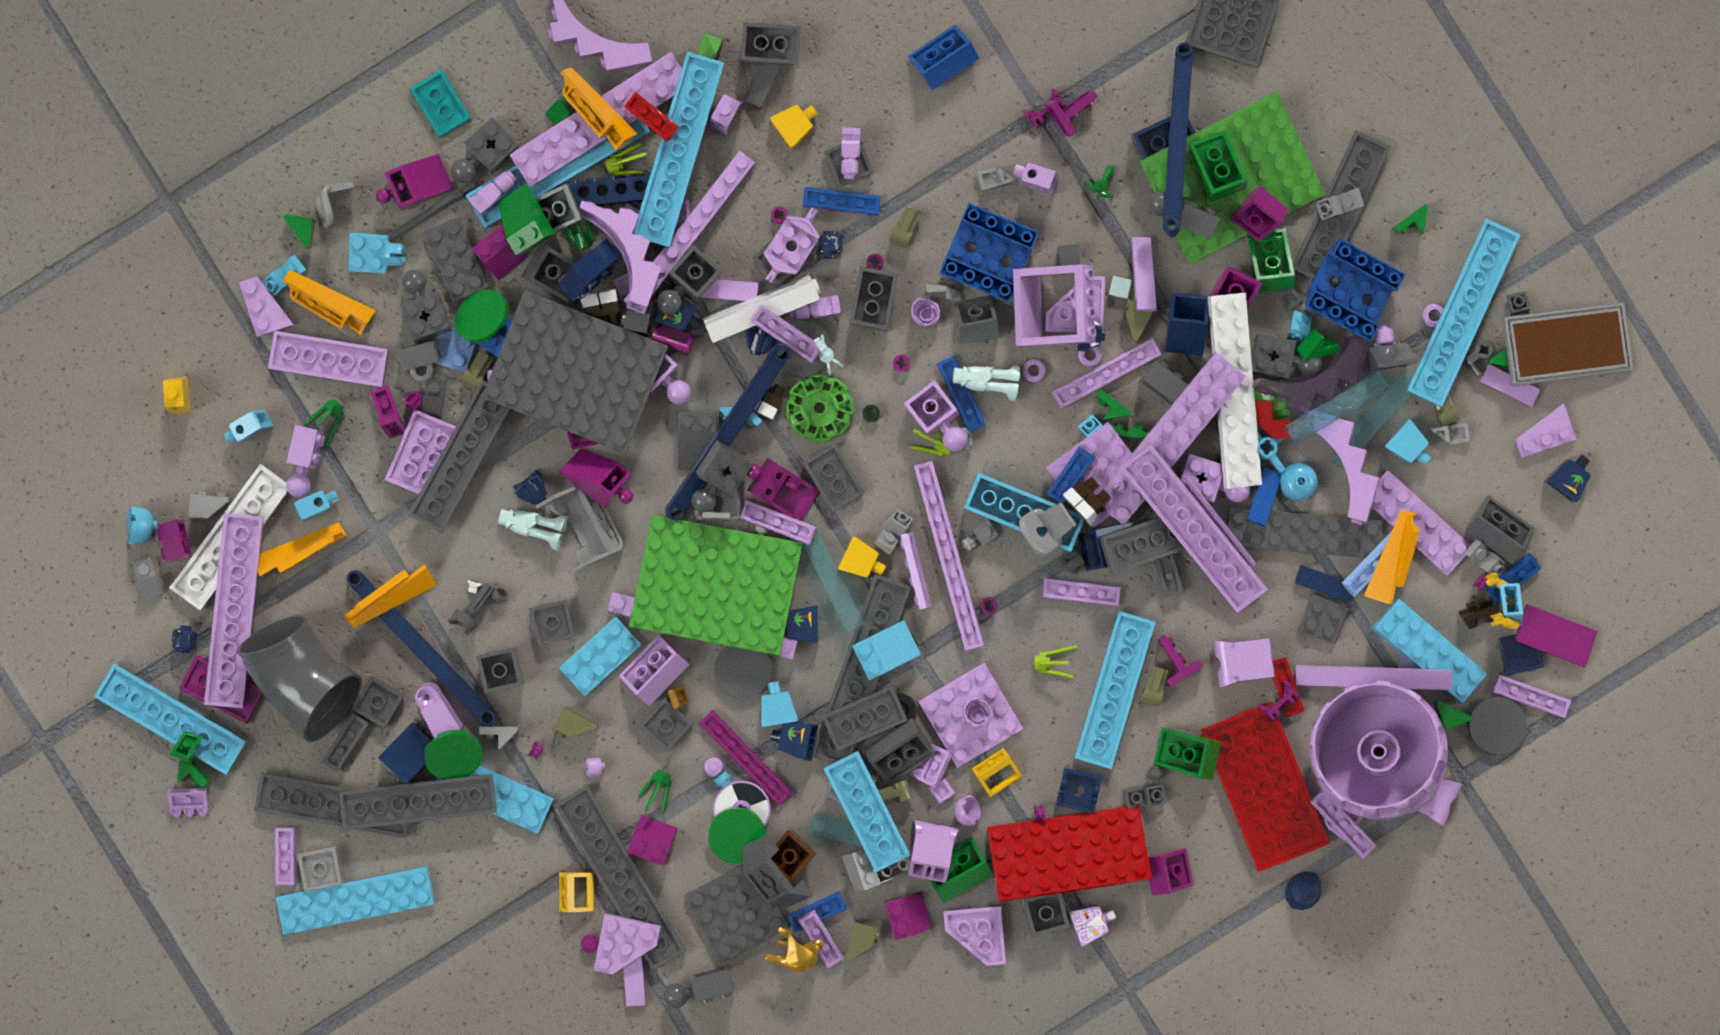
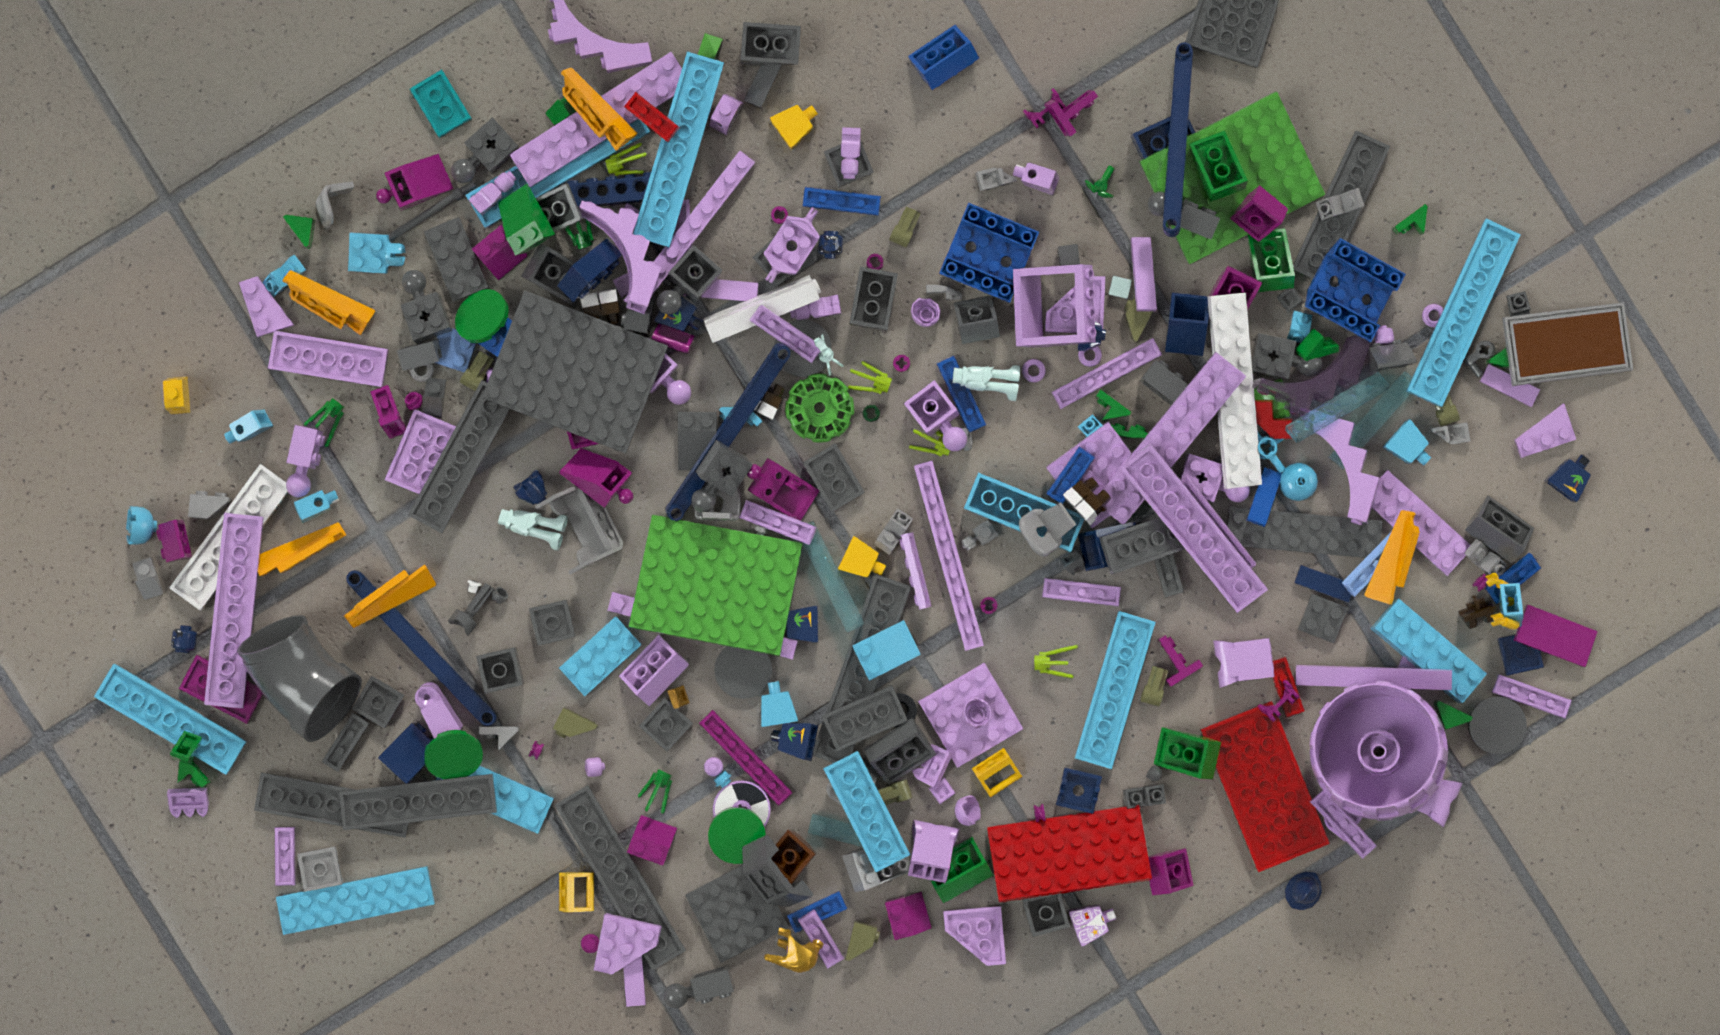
(758, 340): dark blue brick -> none
(881, 382): none -> lime plant

